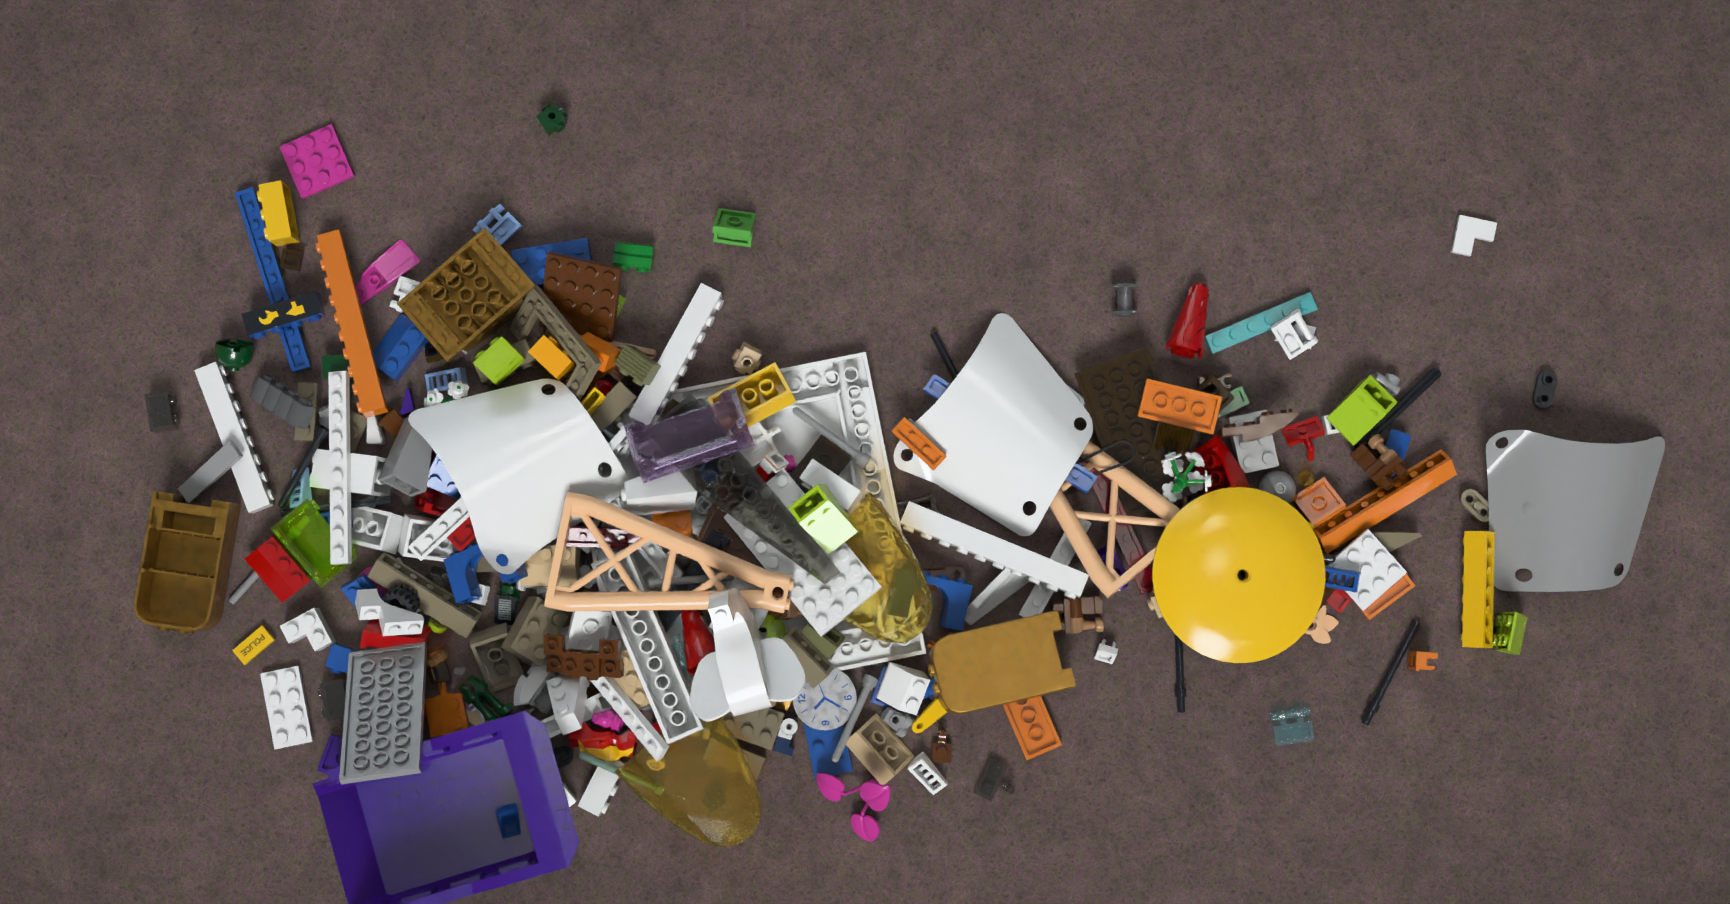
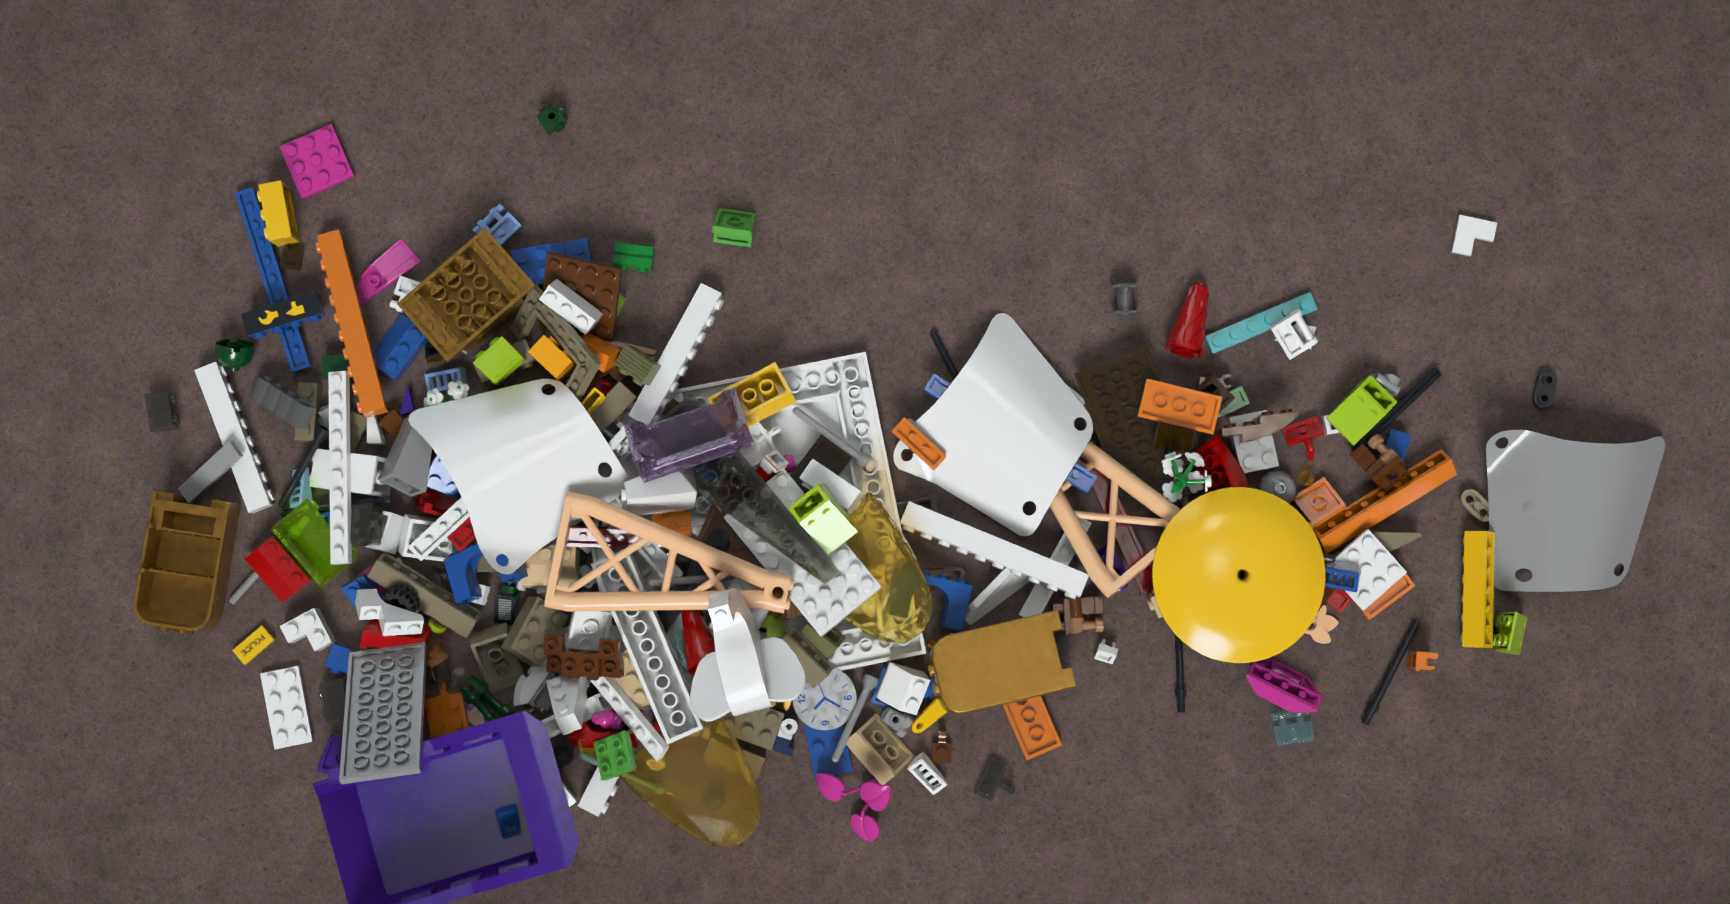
(366, 524): none -> clear smoke brick
(571, 306): none -> white brick
(615, 755): none -> bright green plate
(740, 358): tan brick -> none
(1115, 466): black piece -> none
(1283, 686): none -> dark pink wedge

